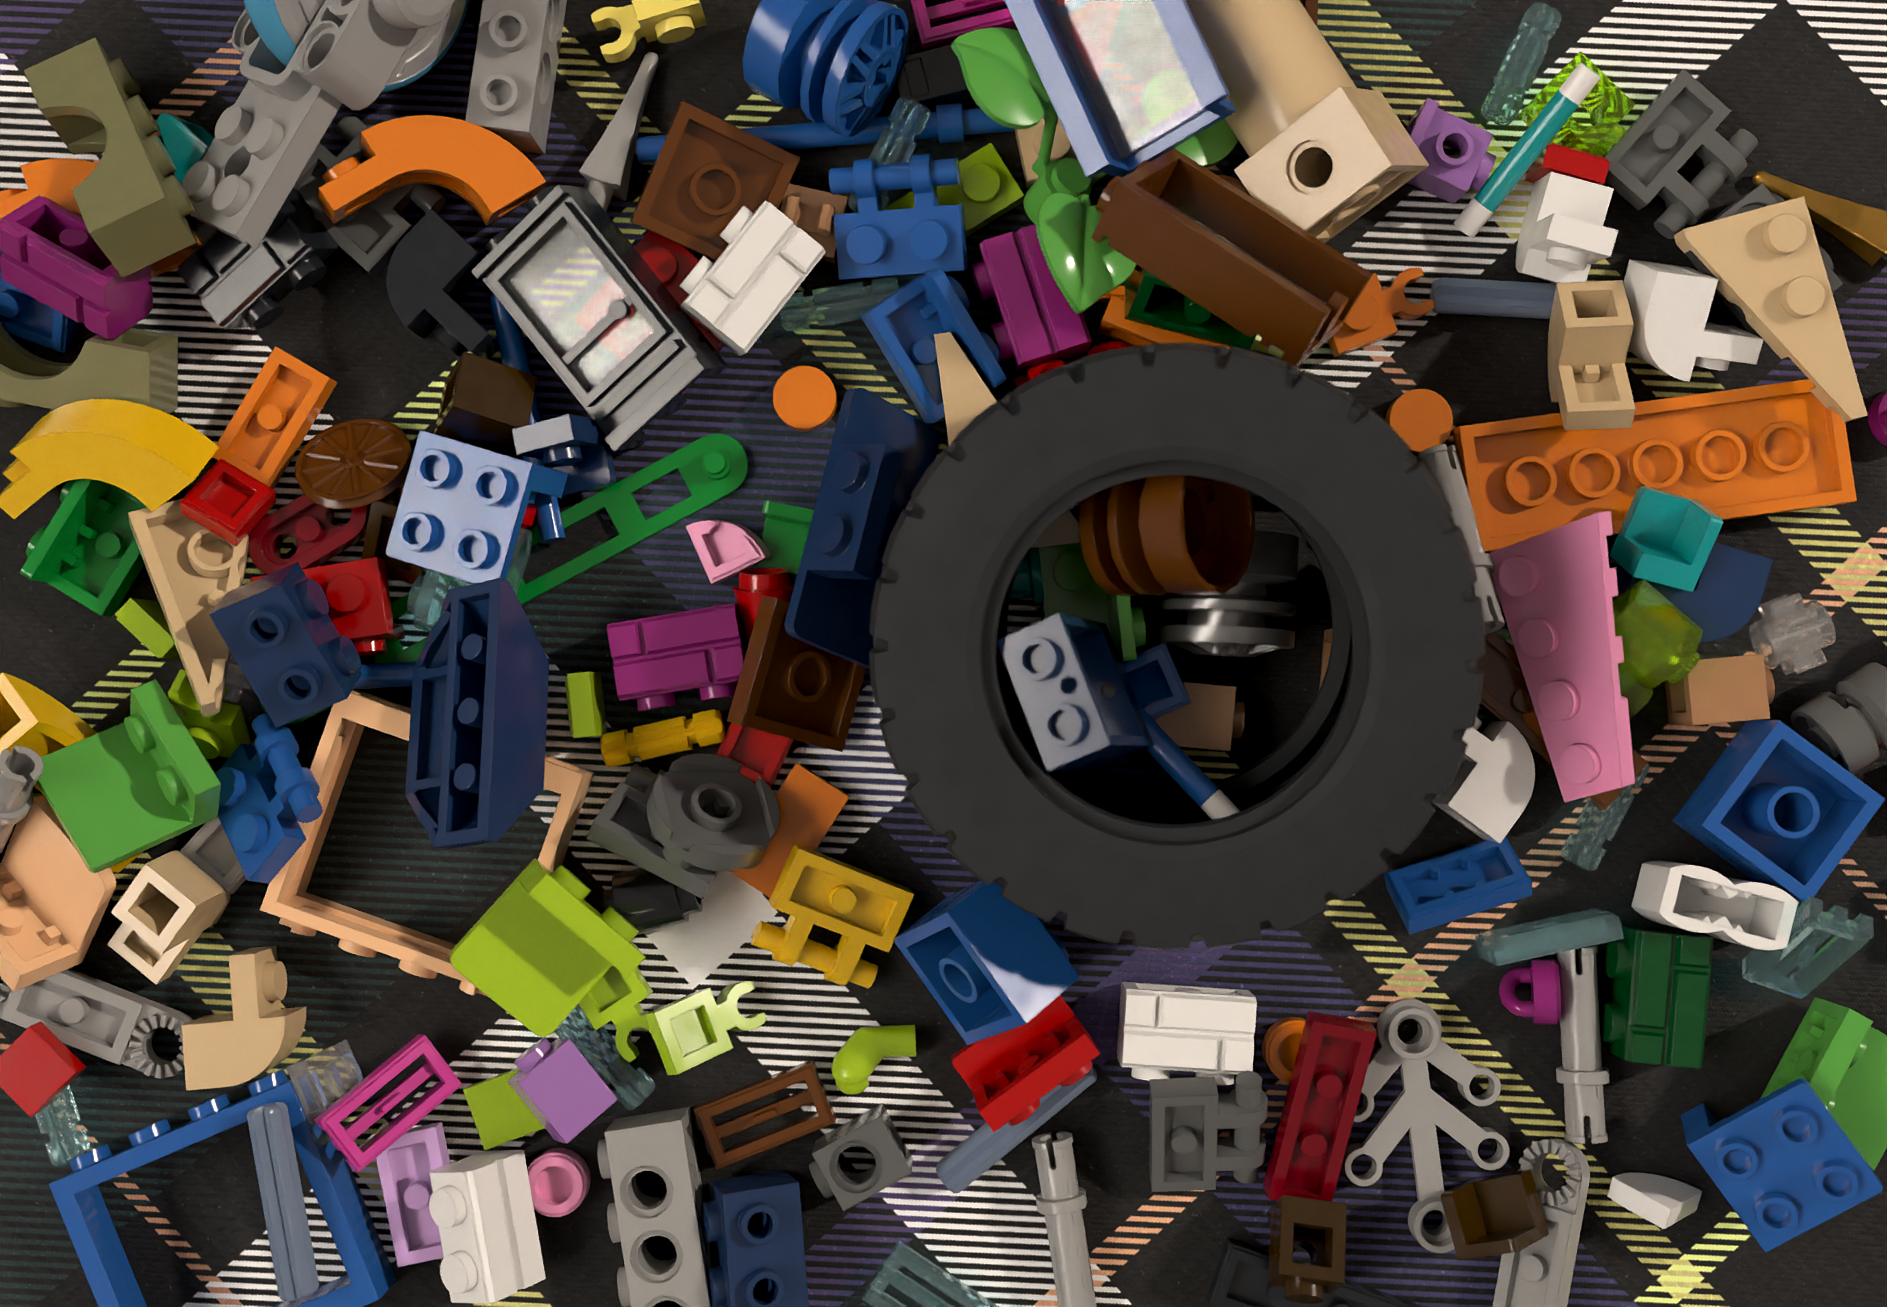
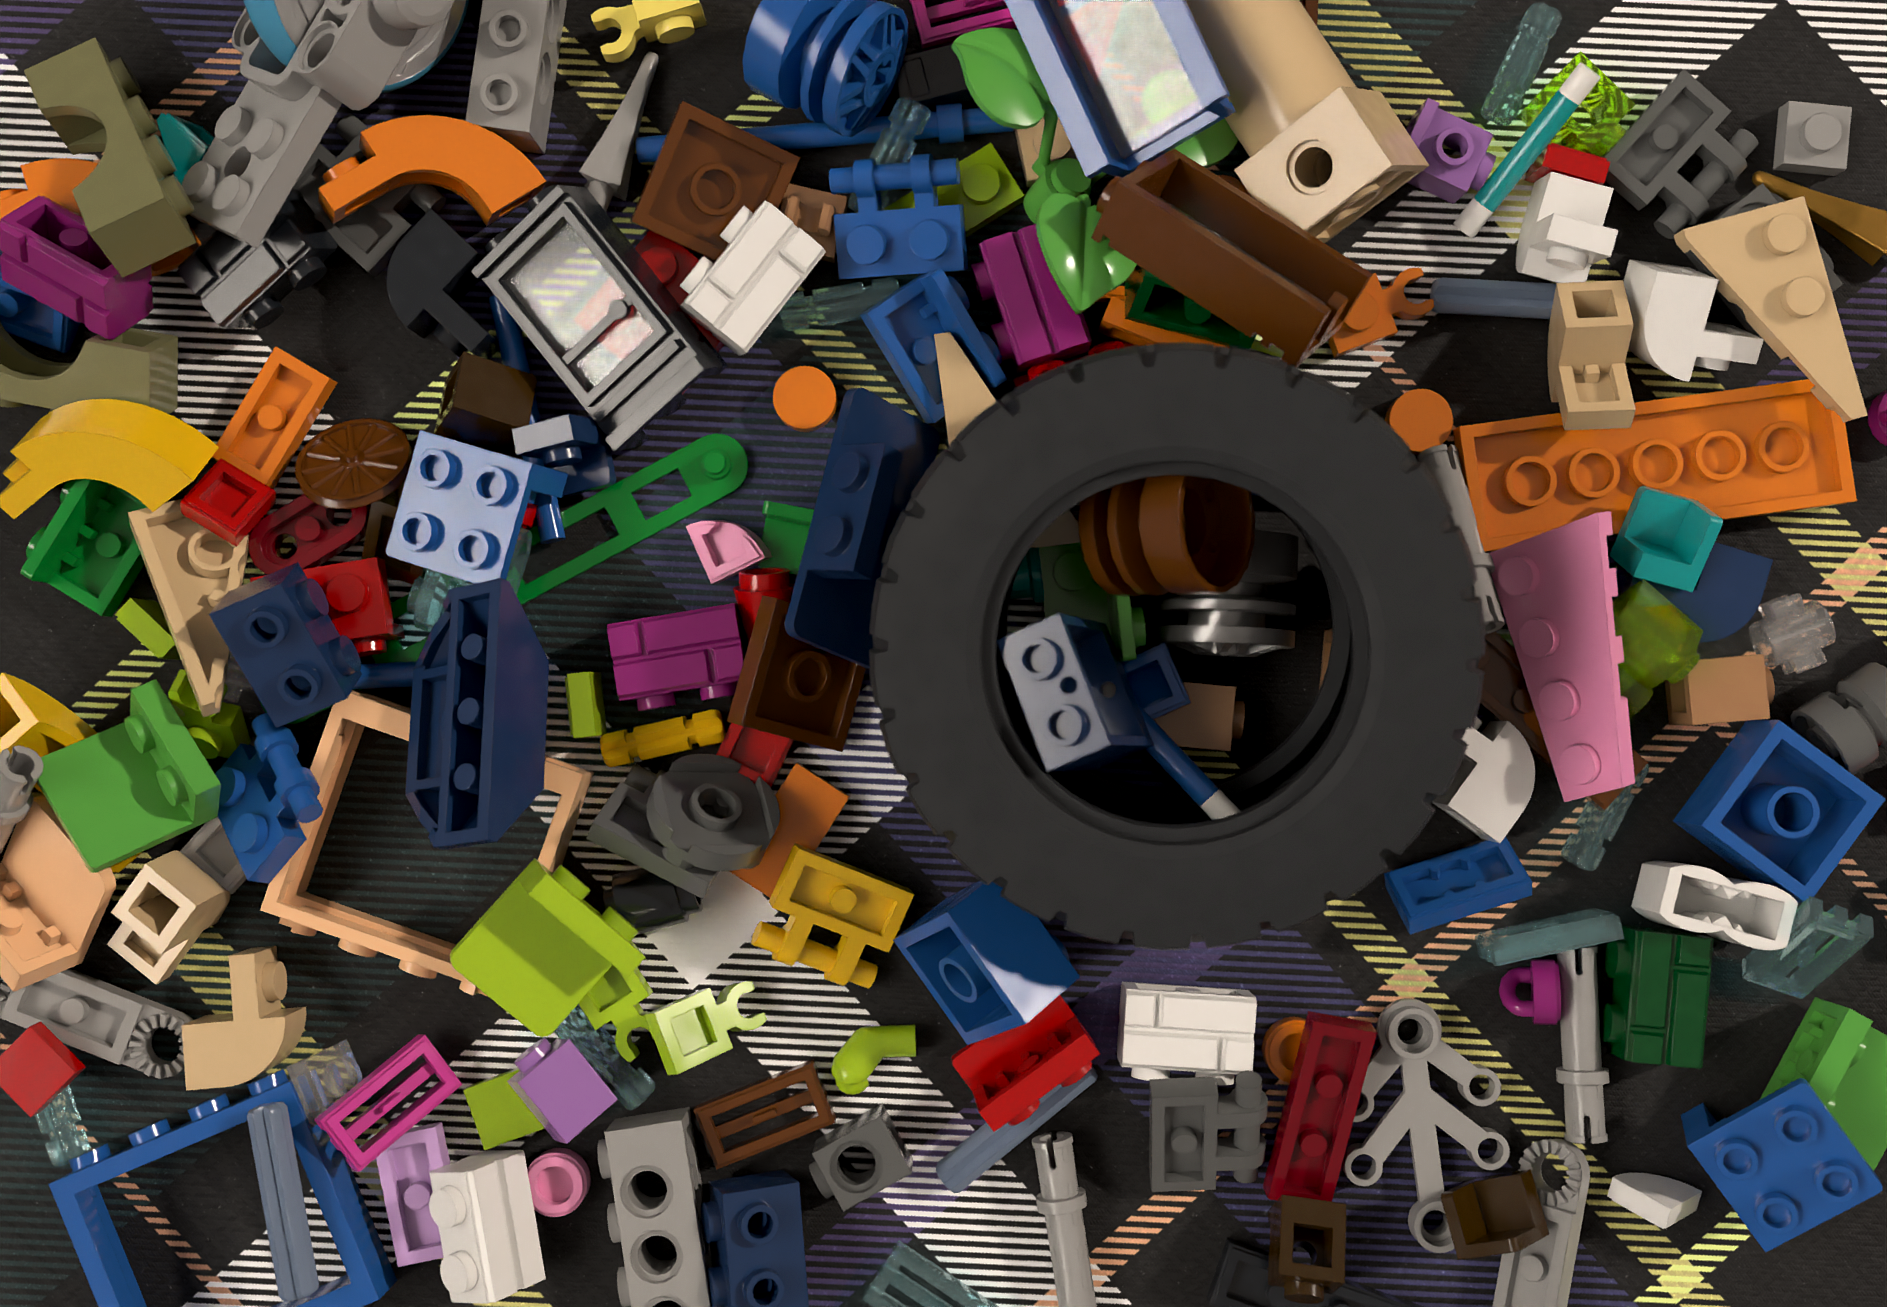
(1812, 138): none -> light grey plate

